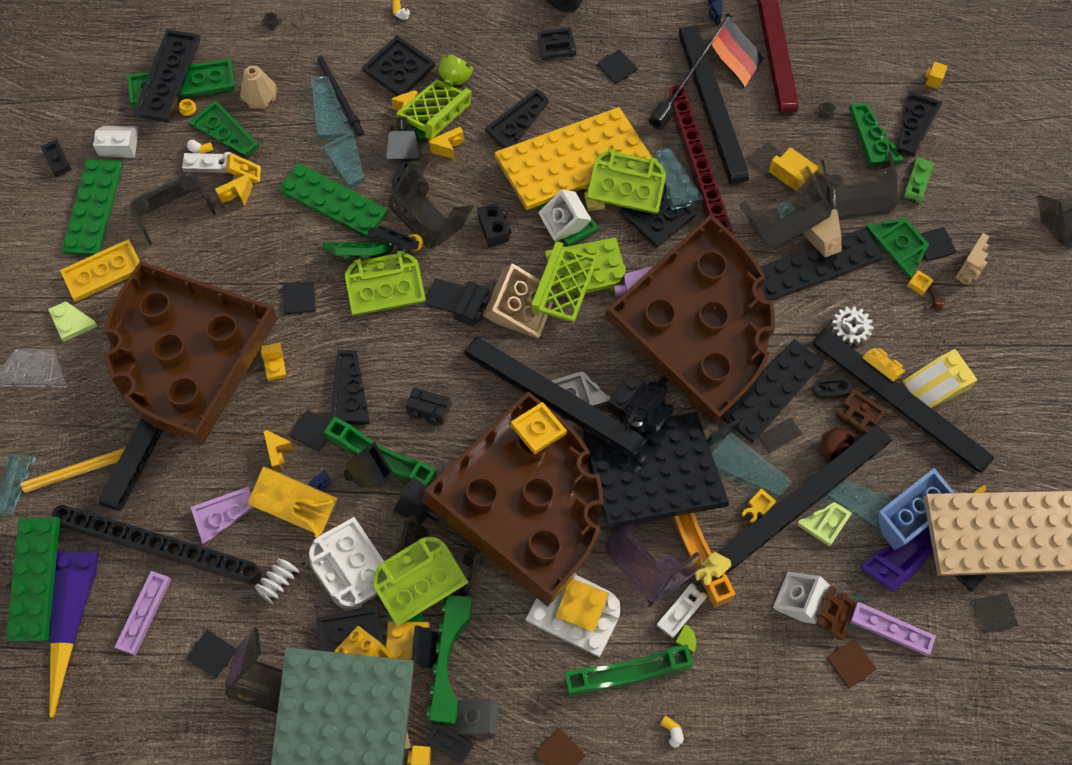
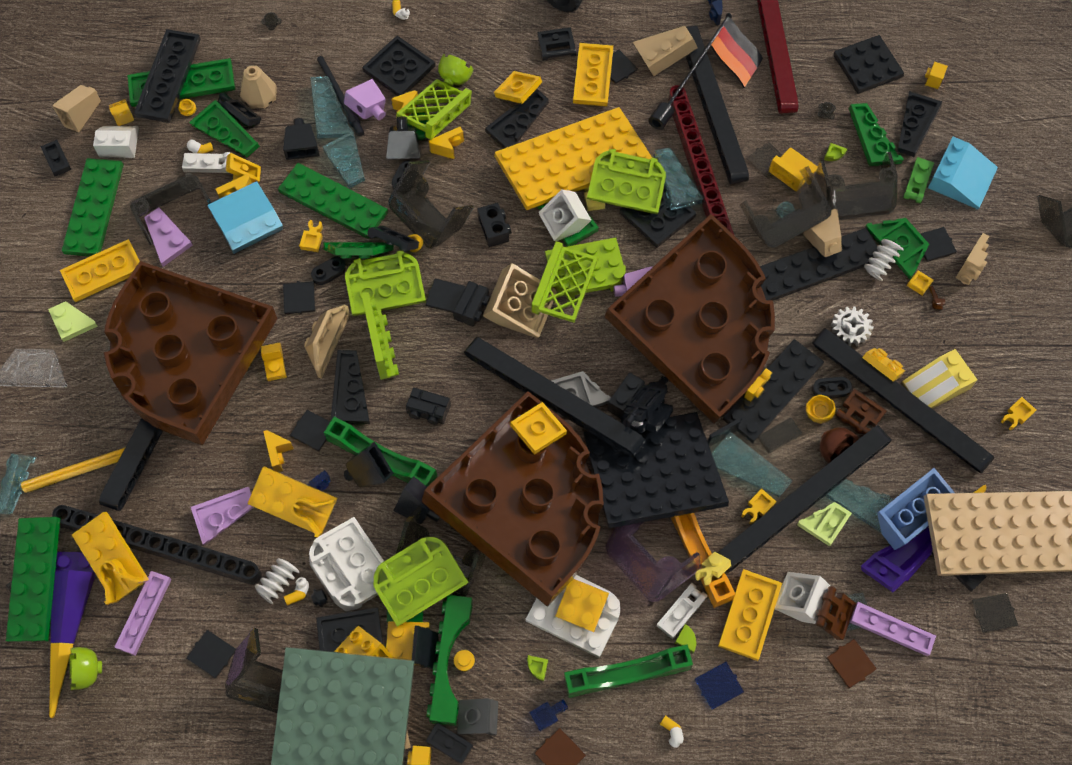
(77, 107): none -> tan slope
(83, 668): none -> lime cylinder
(110, 558): none -> yellow plate
(121, 112): none -> yellow slope
(166, 236): none -> lavender wing
(239, 110): none -> black hinge
(245, 217): none -> medium azure slope
(300, 141): none -> black torso
(300, 591): none -> arm
(311, 239): none -> yellow plate
(319, 597): none -> black plate
(325, 337): none -> tan wedge
(329, 271): none -> black plate
(366, 100): none -> lavender torso
(380, 338): none -> lime plate
(464, 660): none -> yellow plate
(518, 87): none -> yellow plate
(537, 666): none -> lime tile
(545, 715): none -> clear blue plate
(593, 74): none -> yellow plate
(665, 48): none -> tan wedge
(719, 685): none -> clear blue piece
(750, 615): none -> yellow plate
(756, 388): none -> yellow plate
(820, 409): none -> yellow hair
(835, 152): none -> lime tile
(868, 64): none -> black plate
(882, 258): none -> white piece
(963, 174): none -> medium azure slope
(1019, 413): none -> yellow plate

